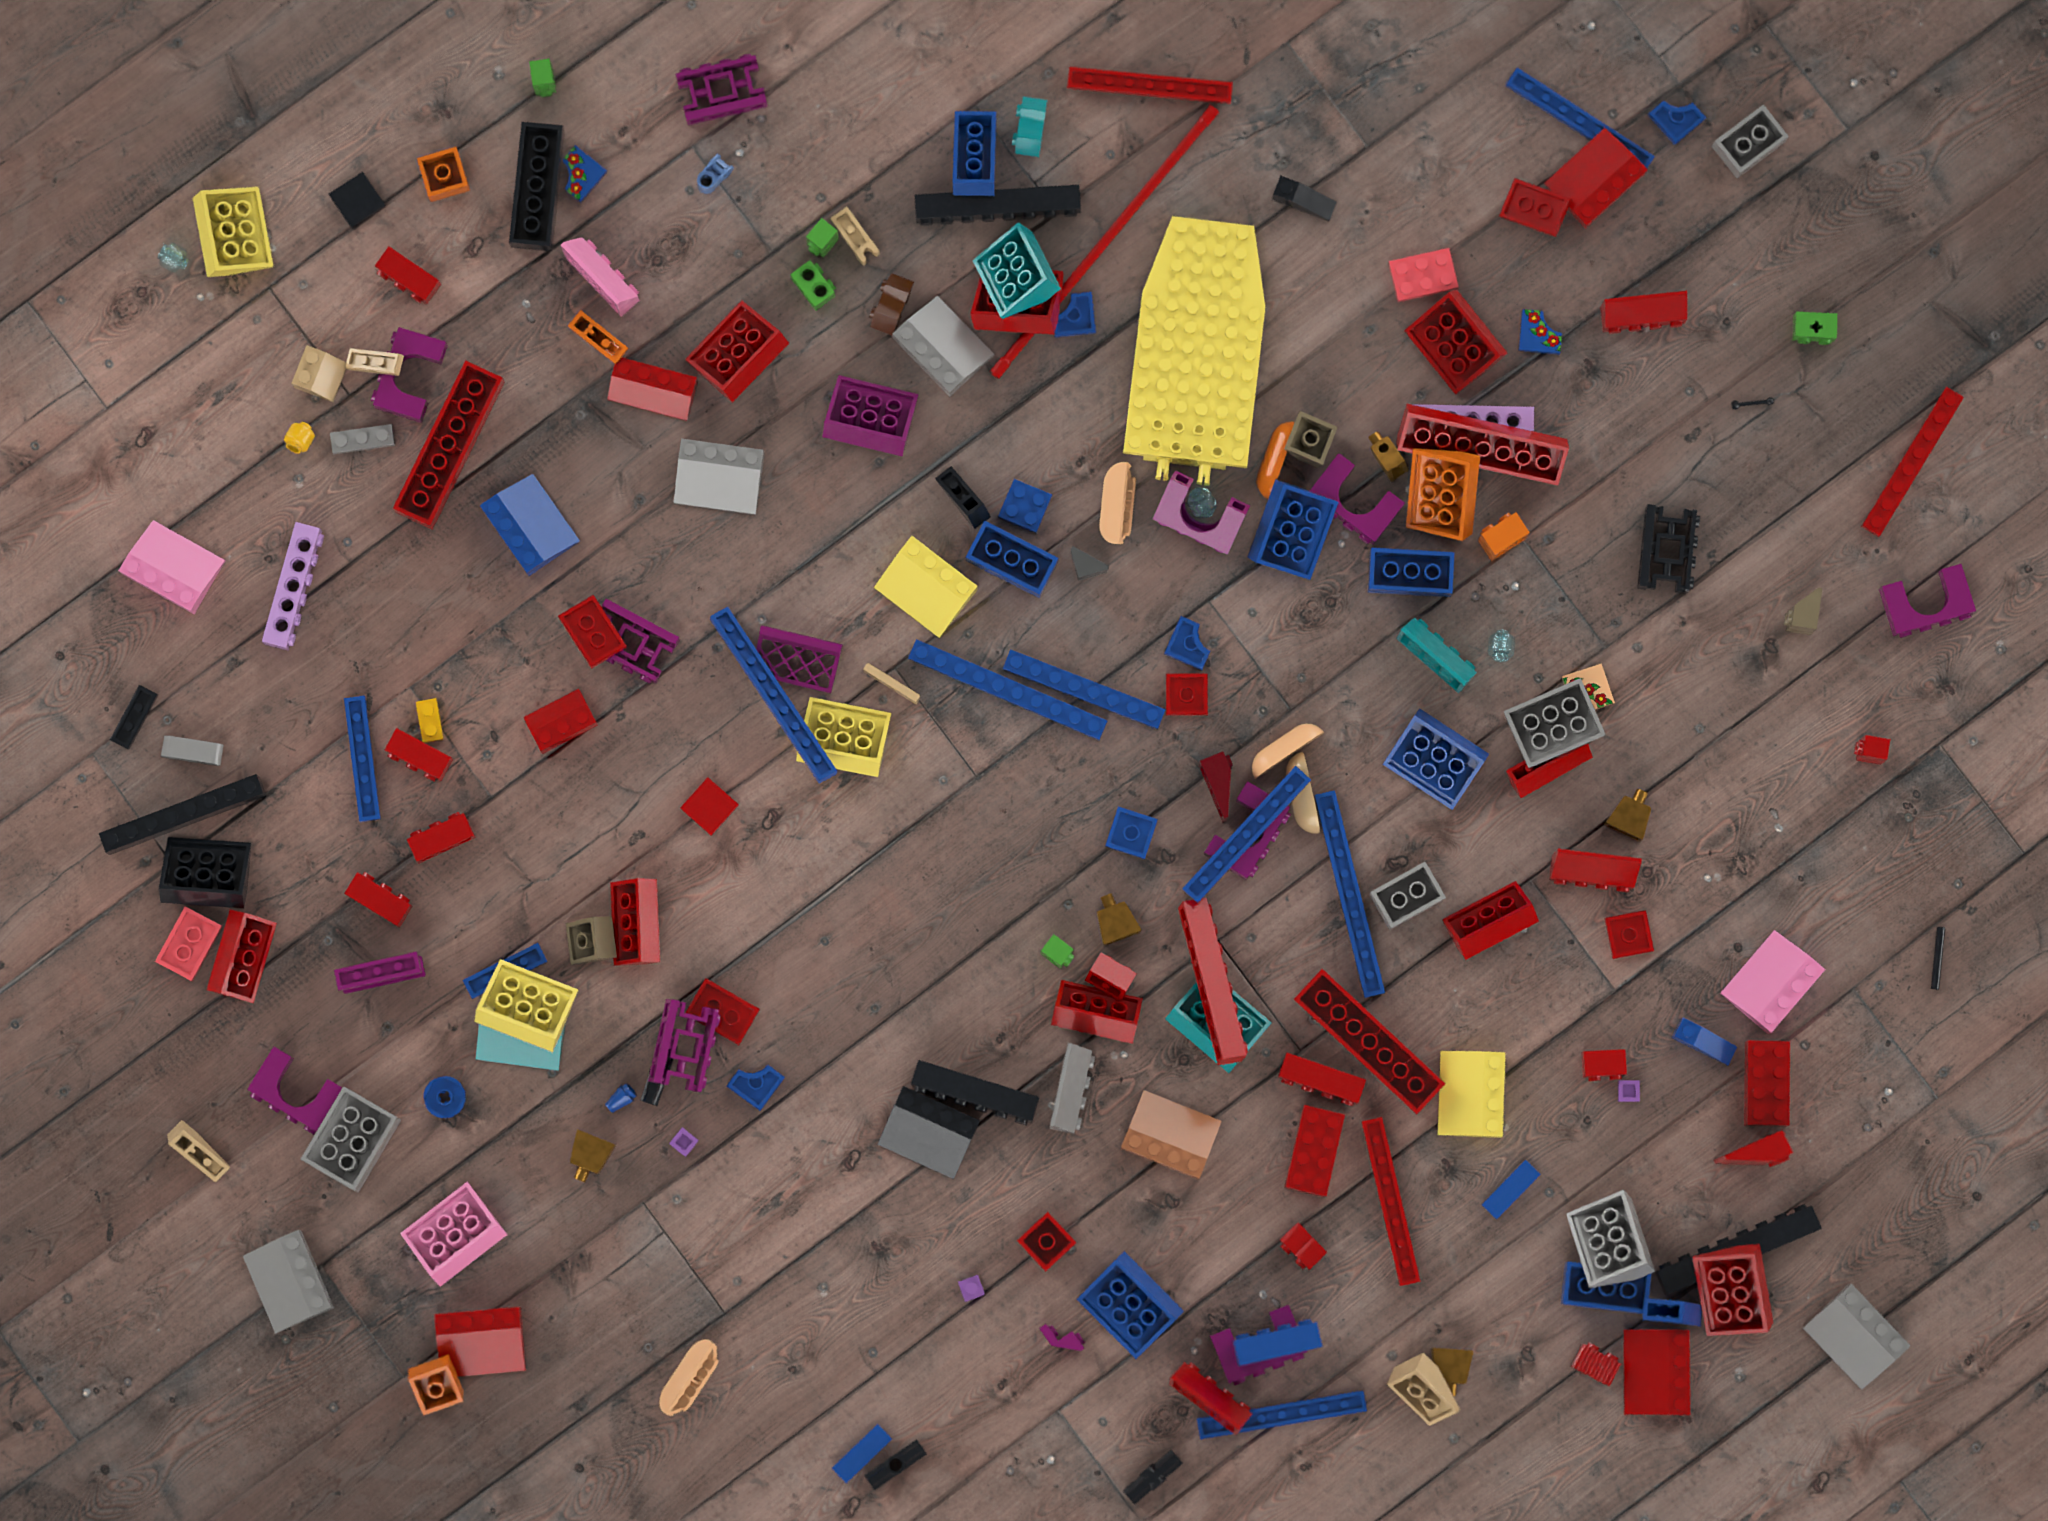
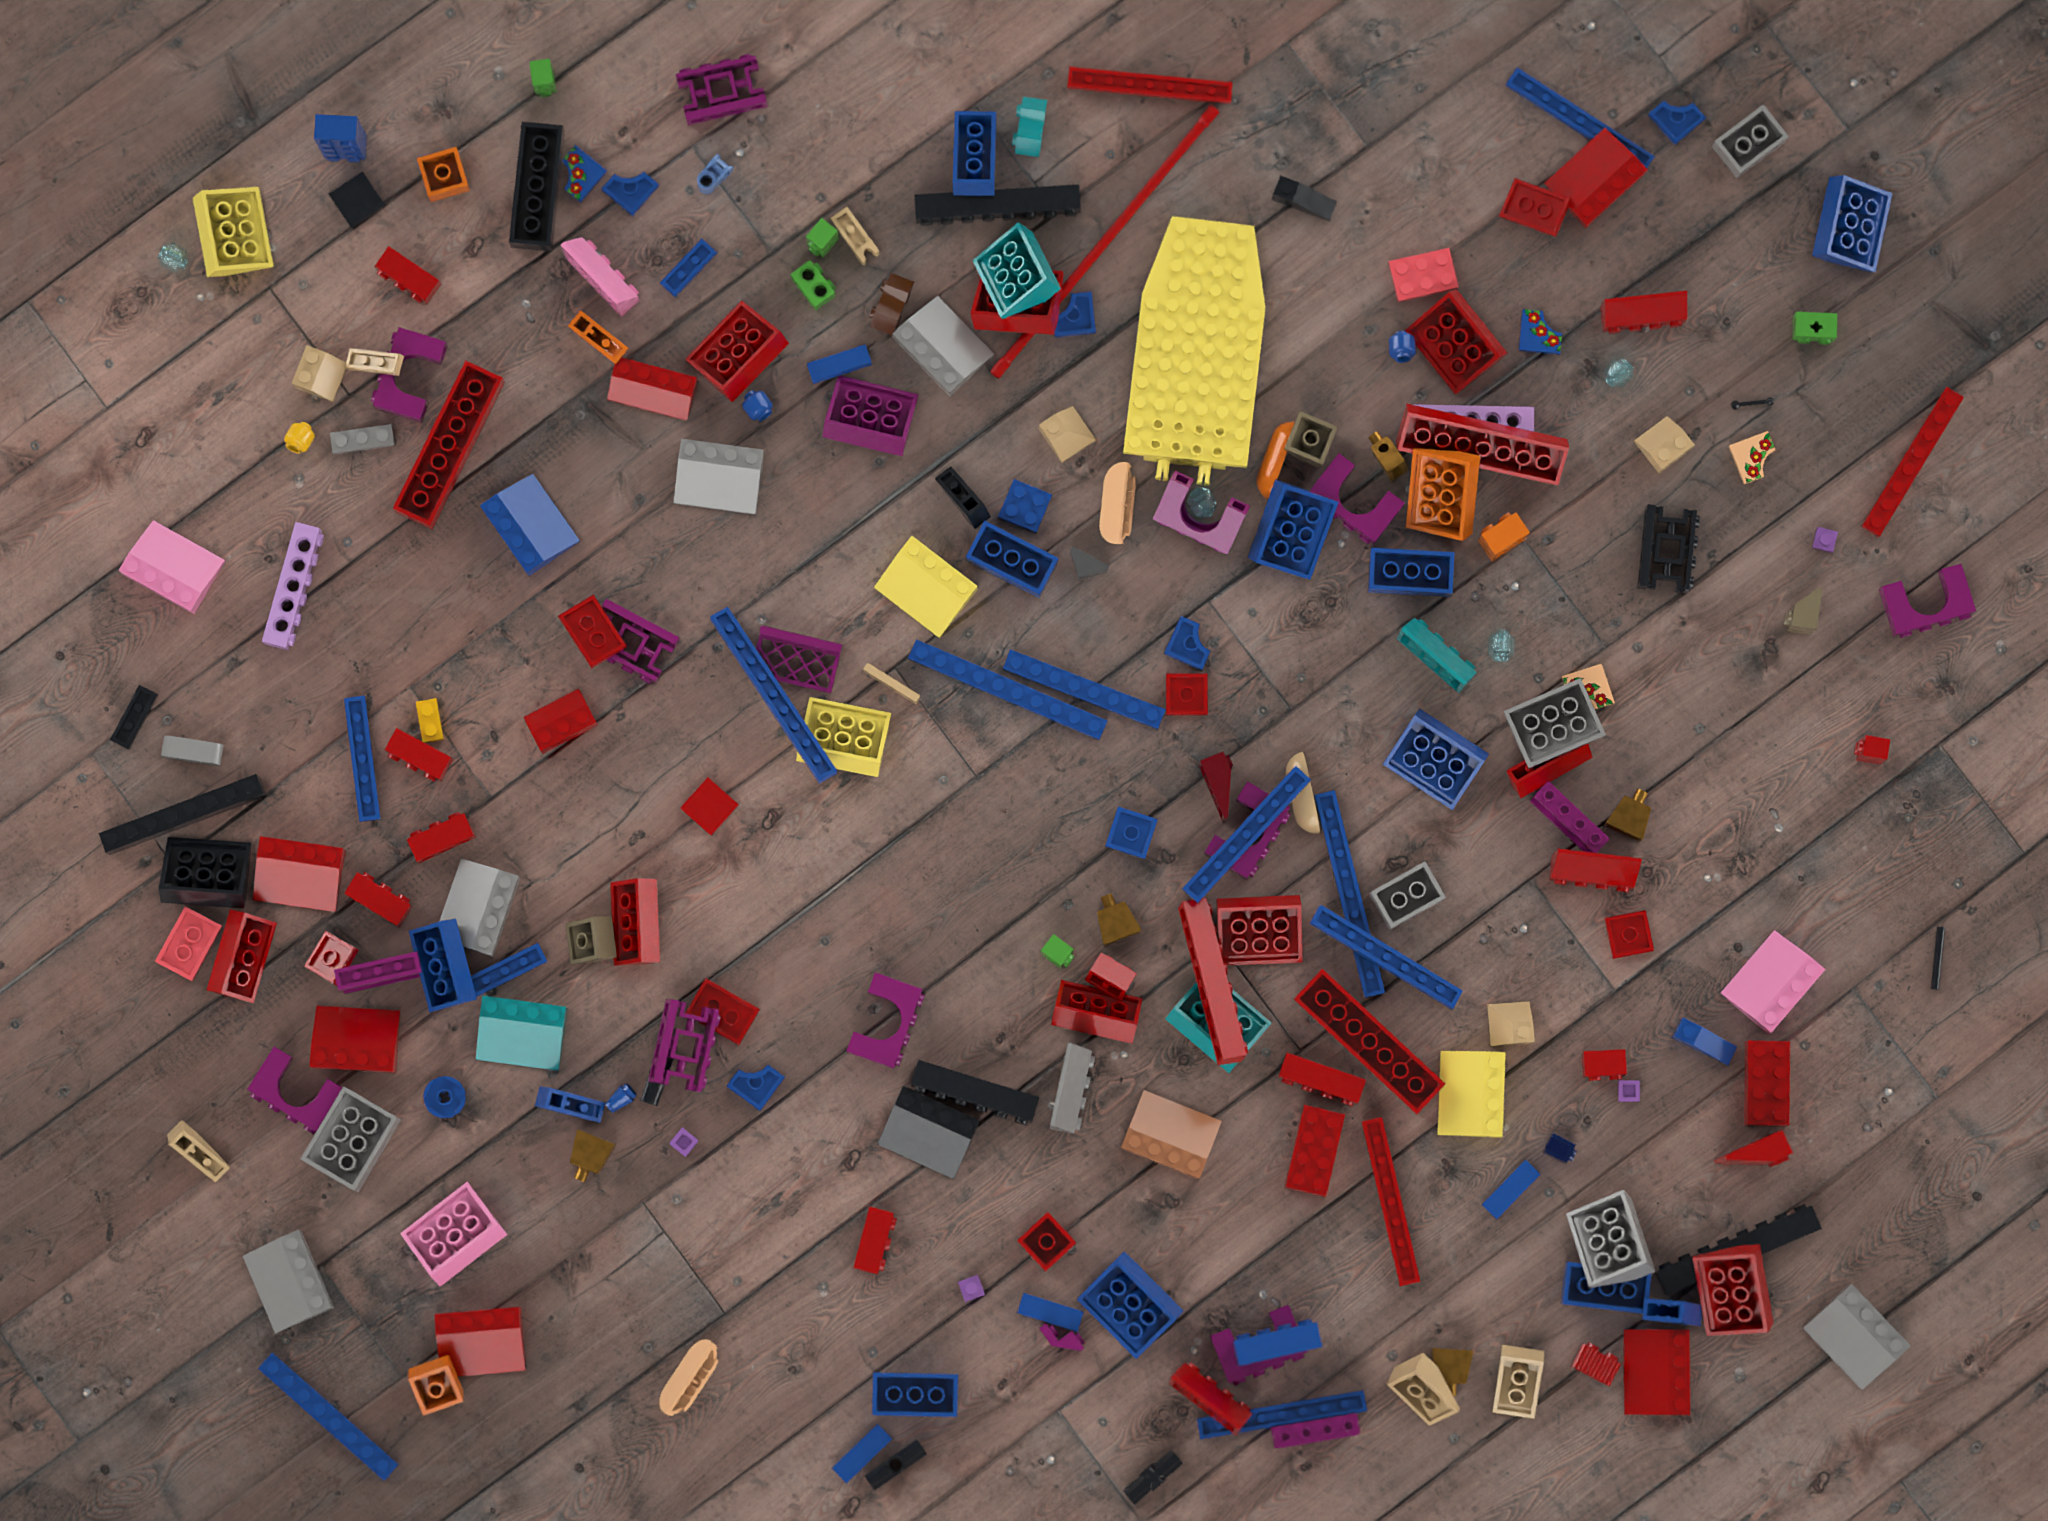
(298, 874): none -> slope
(328, 1416): none -> blue plate
(329, 955): none -> tile
(340, 137): none -> blue brick
(355, 1039): none -> red slope
(443, 965): none -> blue brick
(481, 904): none -> light grey slope
(525, 1005): light yellow slope -> none
(569, 1104): none -> blue slope
(630, 192): none -> blue tile
(688, 268): none -> blue tile
(757, 405): none -> blue head
(839, 364): none -> blue tile
(875, 1241): none -> red brick
(887, 1051): none -> magenta arch
(915, 1394): none -> blue brick
(1050, 1312): none -> blue tile
(1066, 433): none -> tan slope
(1260, 929): none -> red slope
(1284, 747): light nougat brick -> none
(1302, 1246): red brick -> none
(1315, 1431): none -> magenta fence
(1385, 957): none -> blue plate
(1402, 346): none -> blue head
(1490, 920): red slope -> none
(1510, 1024): none -> tan slope
(1518, 1381): none -> tan slope
(1560, 1149): none -> clear blue brick
(1569, 819): none -> magenta fence
(1618, 372): none -> clear light blue head
(1664, 444): none -> tan slope
(1750, 456): none -> light nougat tile
(1824, 540): none -> medium lavender plate
(1852, 223): none -> blue slope

